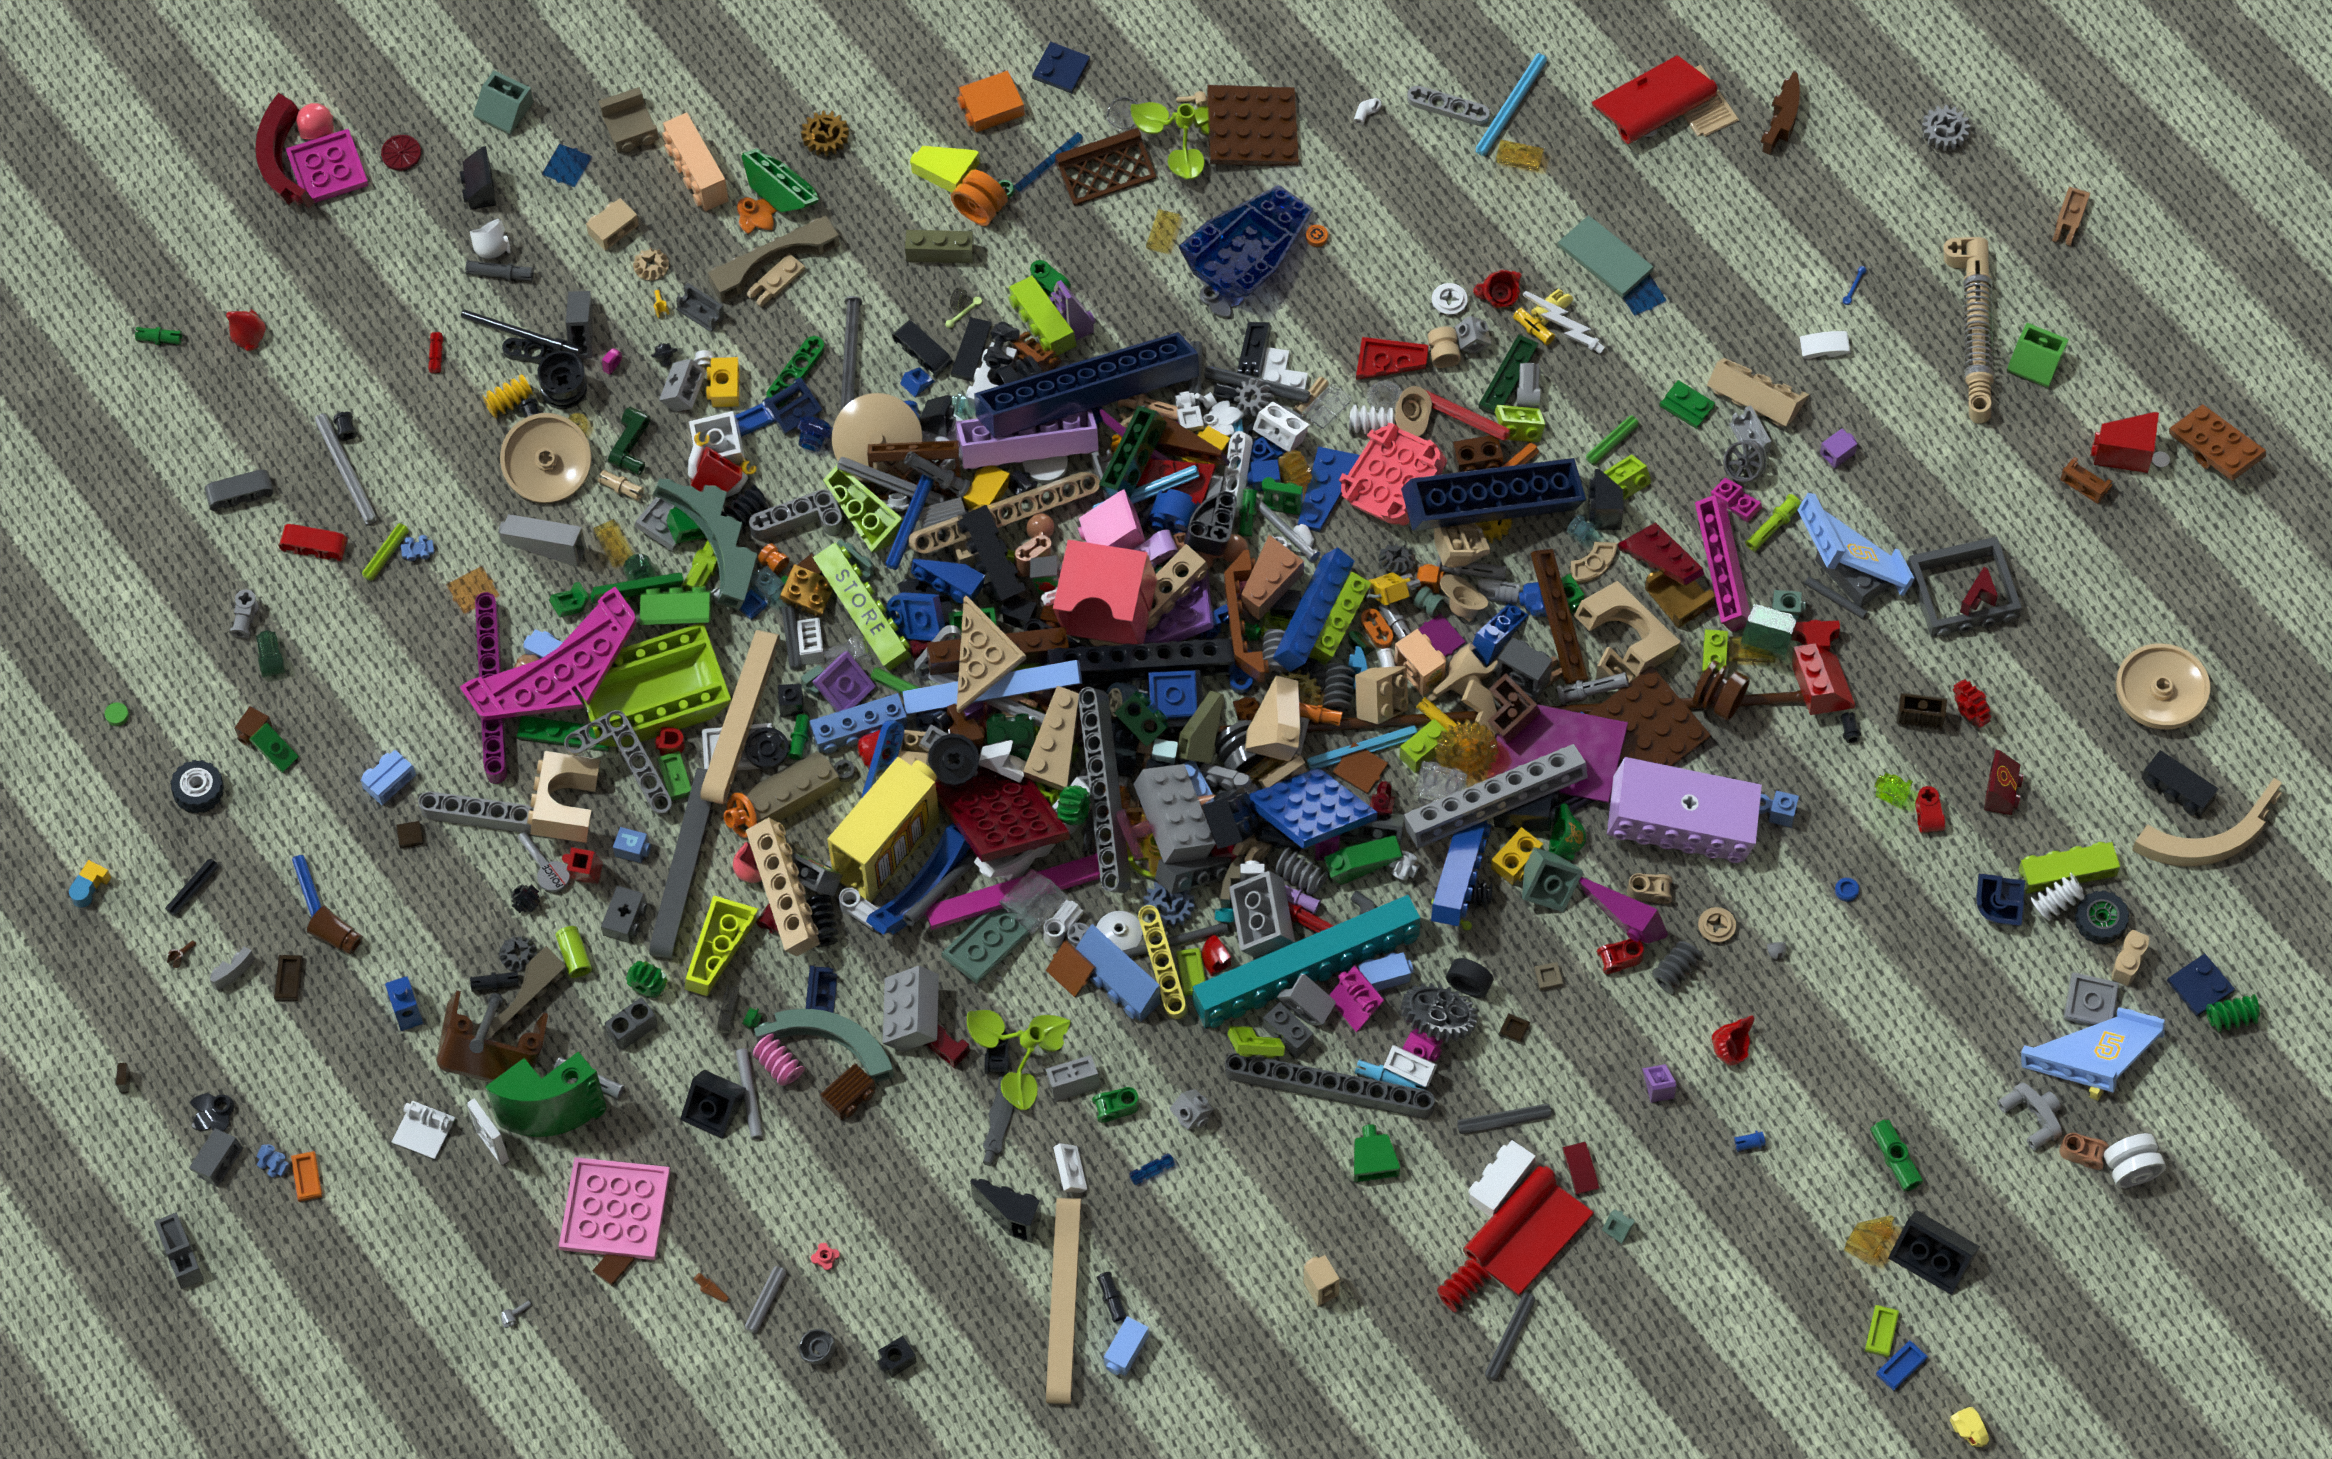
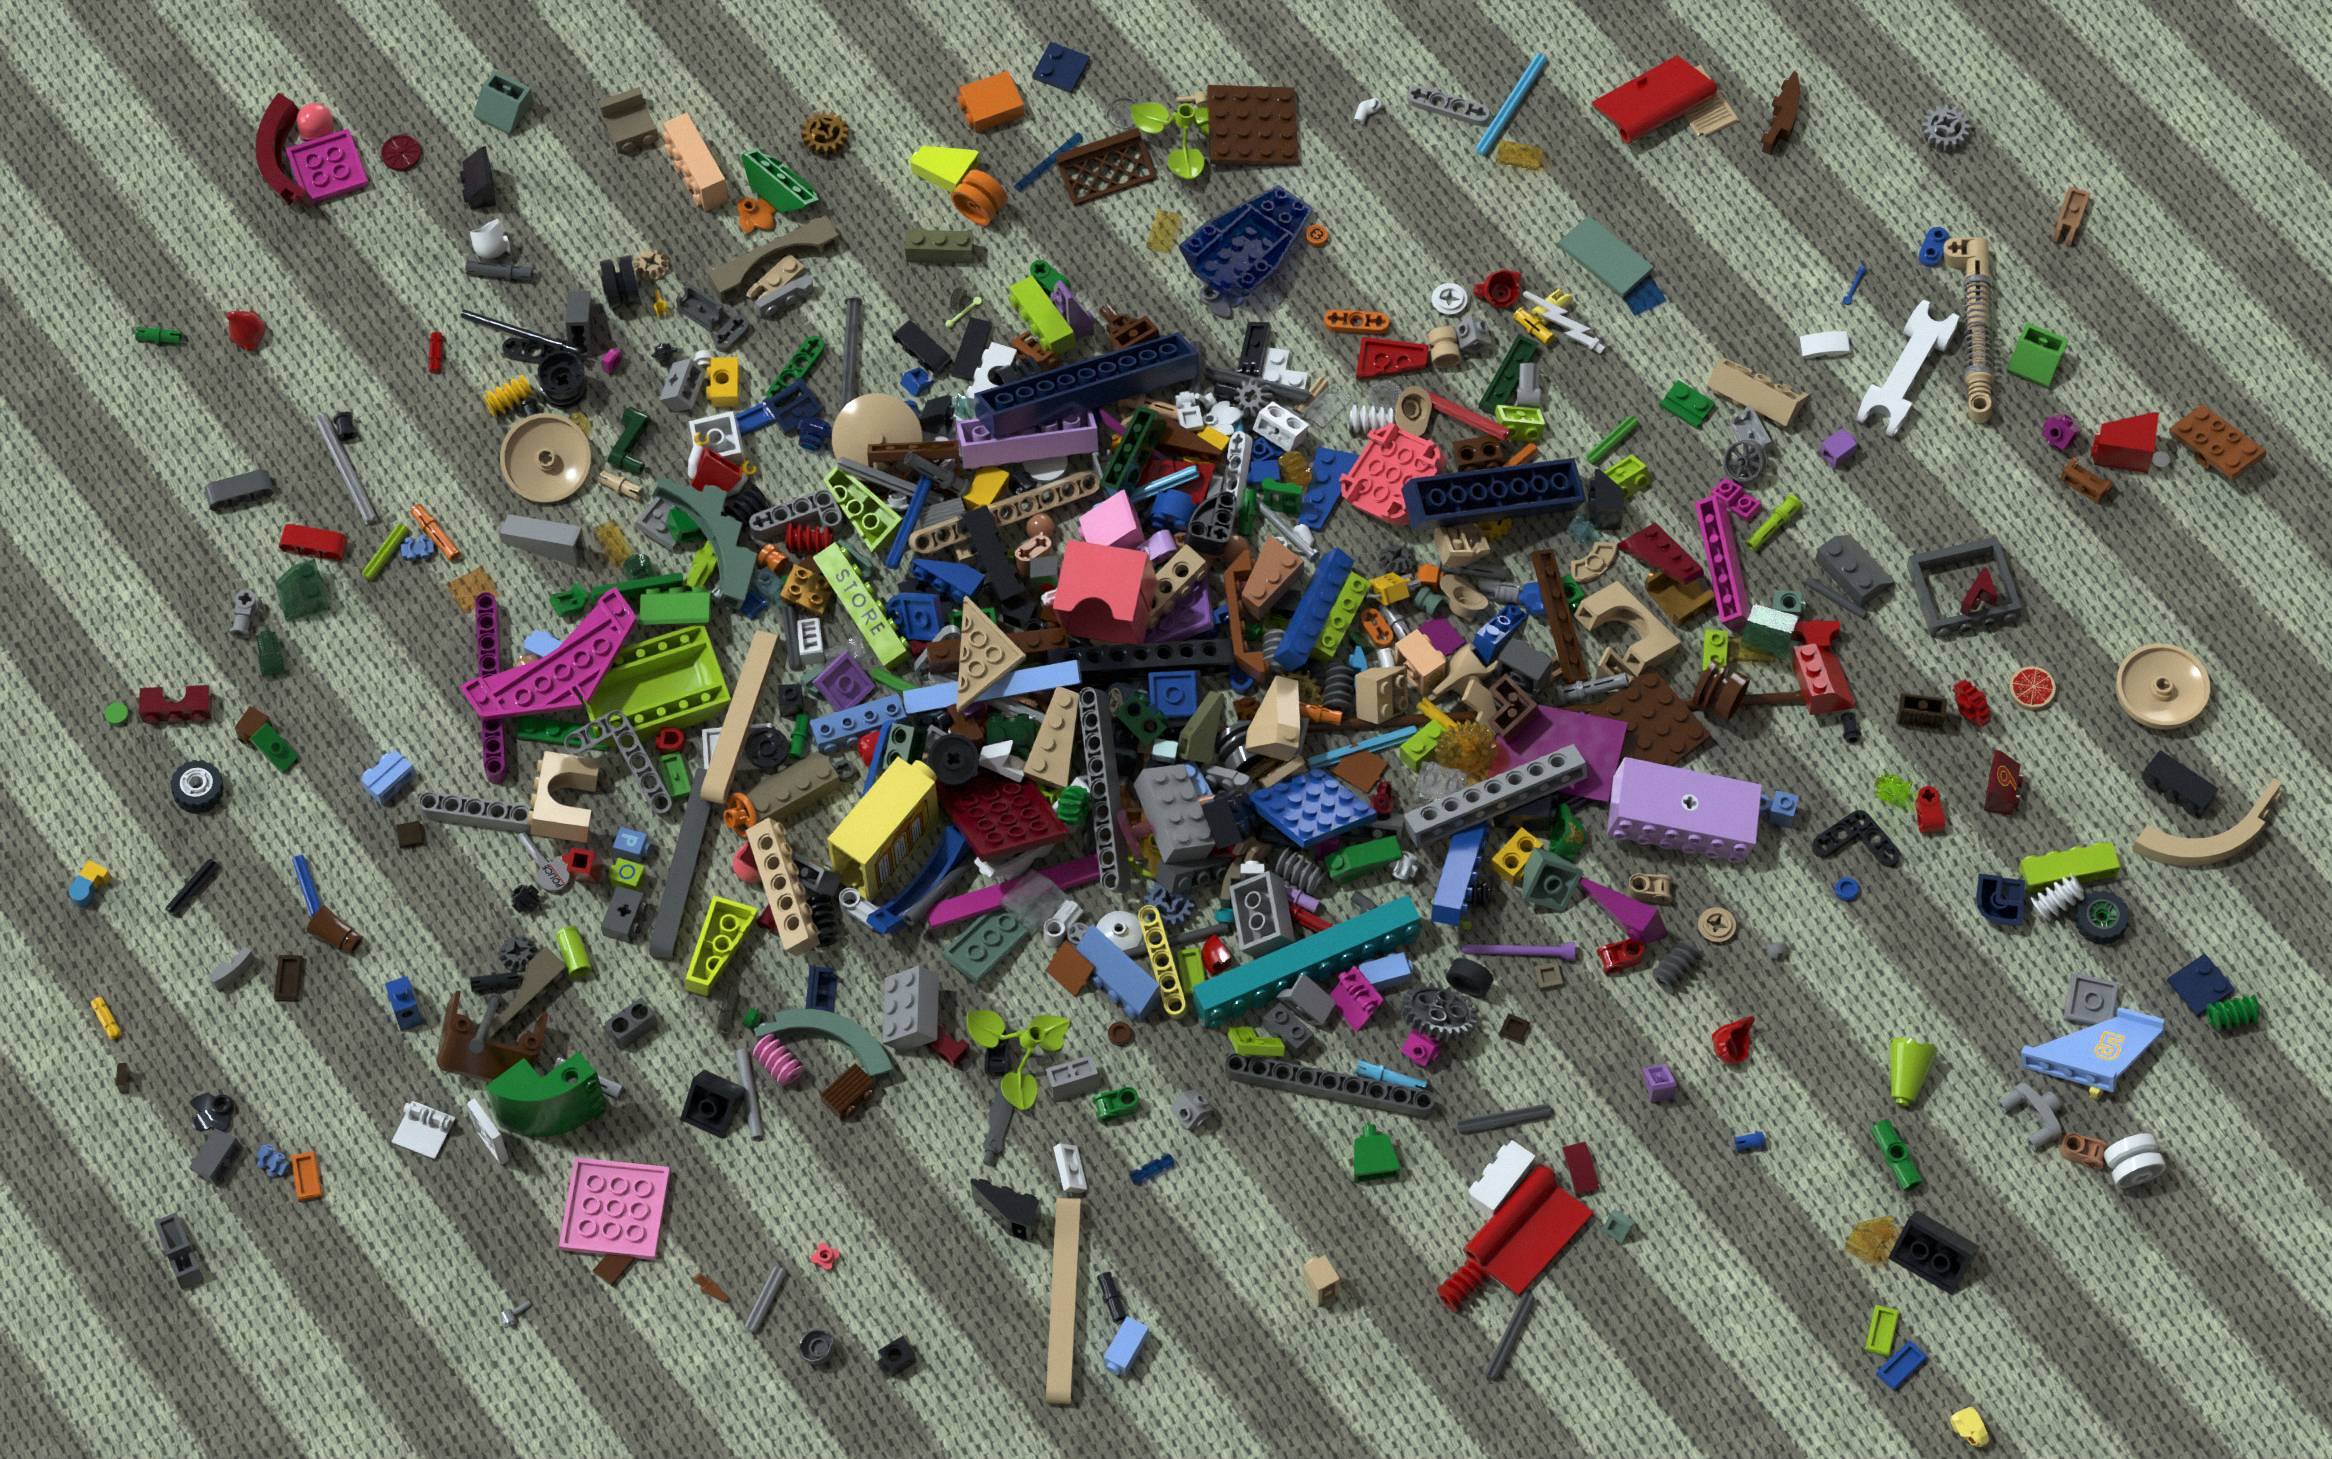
(106, 1018): none -> yellow axle
(176, 955): reddish brown hand -> none
(194, 706): none -> dark red arch
(301, 591): none -> clear green slope
(429, 525): none -> orange pin
(567, 165): clear blue piece -> none
(612, 224): tan brick -> none
(619, 282): none -> black wheel
(627, 875): none -> lime brick
(646, 979): green gear -> none
(727, 331): none -> dark grey beam
(784, 295): none -> light grey hinge
(808, 539): none -> red piece
(905, 743): none -> dark green brick
(1001, 333): black piece -> none
(1009, 186): green hinge -> none
(1119, 1034): none -> reddish brown tile
(1127, 330): none -> reddish brown brick
(1362, 315): none -> orange beam
(1410, 1066): white plate -> none
(1565, 951): none -> medium lavender piece
(1844, 545): light blue piece -> none
(1862, 832): none -> black beam
(1909, 1068): none -> lime cone
(1925, 336): none -> white piece
(1933, 245): none -> blue plate
(2032, 688): none -> tile
(2061, 431): none -> magenta brick
(2130, 957): tan brick -> none

